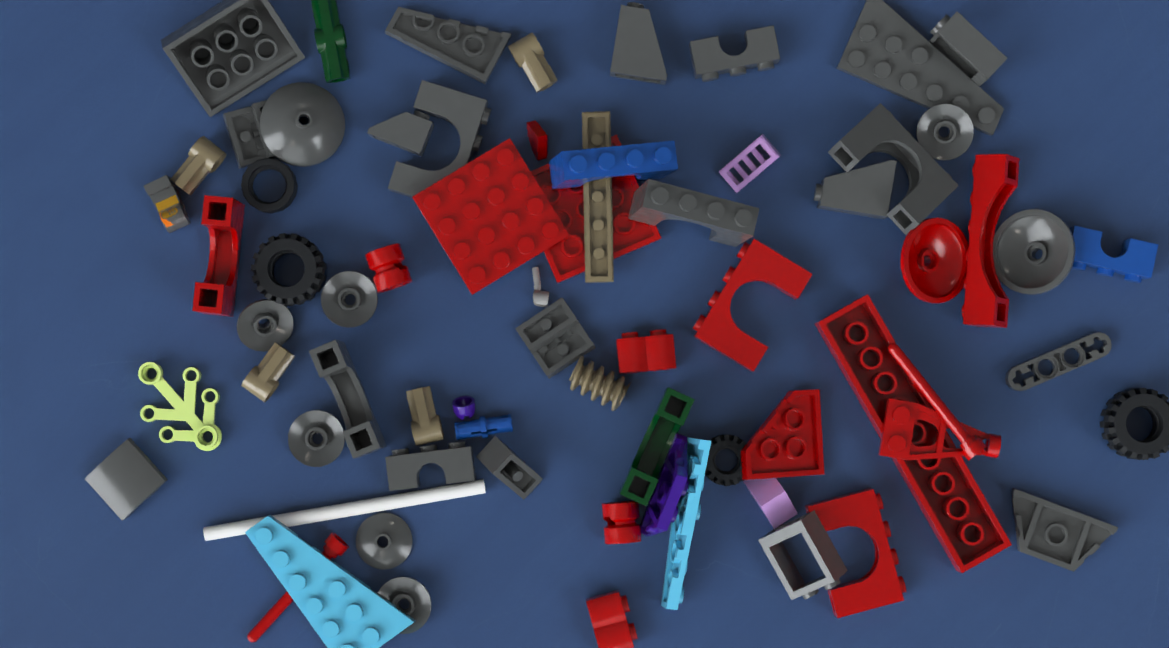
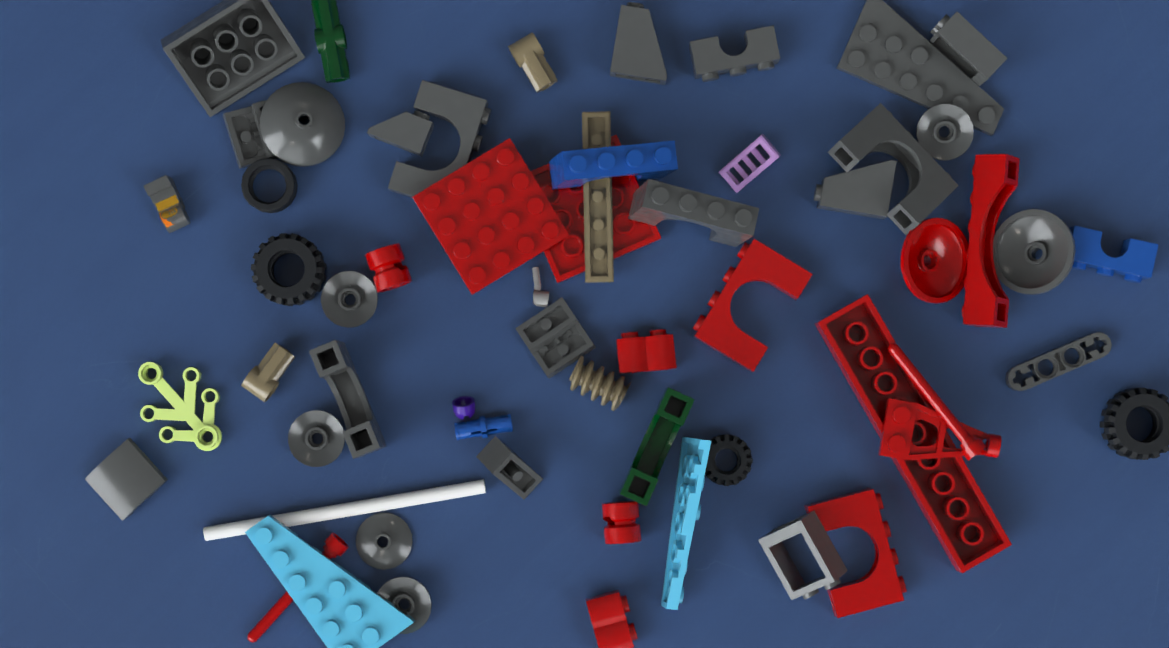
(202, 160): dark tan piece -> none
(225, 225): red arch -> none
(263, 336): dark grey dish -> none
(404, 468): dark grey arch -> none
(425, 422): dark tan piece -> none
(457, 45): dark grey wing -> none
(538, 139): red tile -> none
(668, 490): dark purple wing -> none
(772, 500): lavender slope -> none
(788, 440): red plate -> none
(1055, 531): dark grey wing -> none

